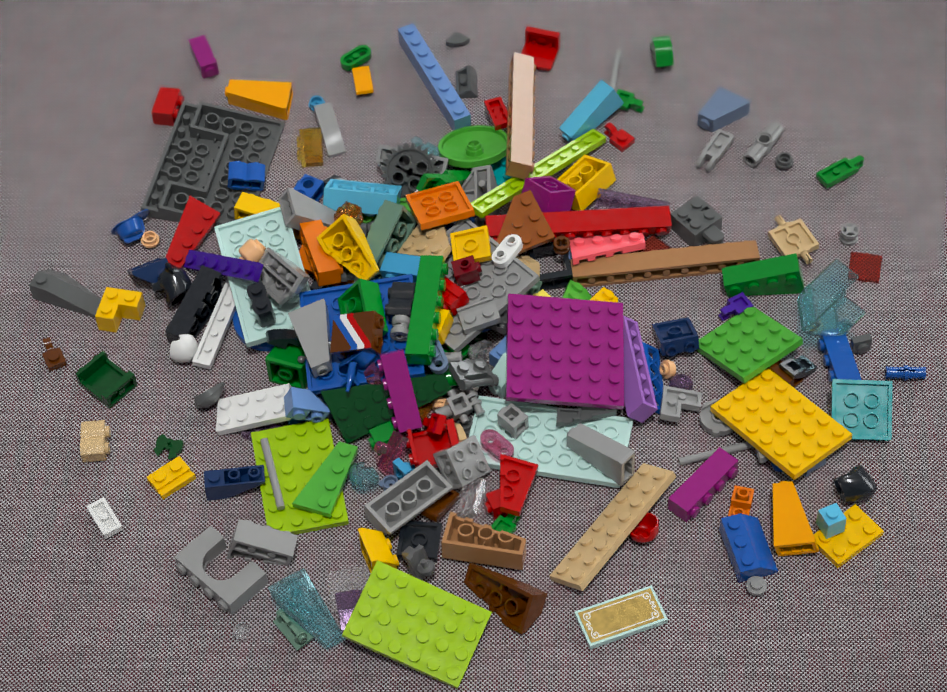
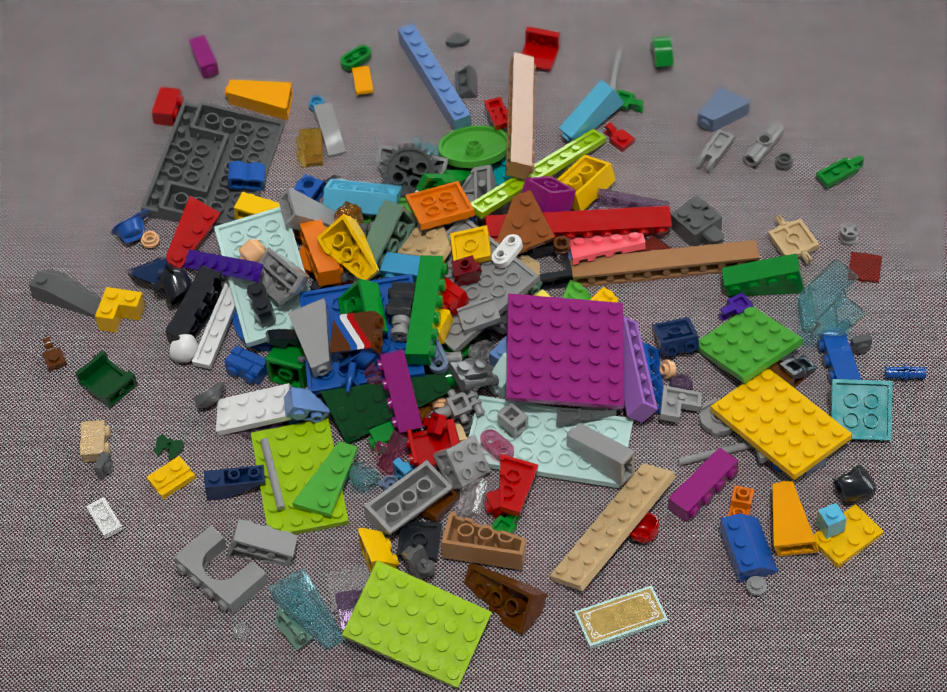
(103, 465): none -> dark grey plate
(246, 365): none -> blue brick

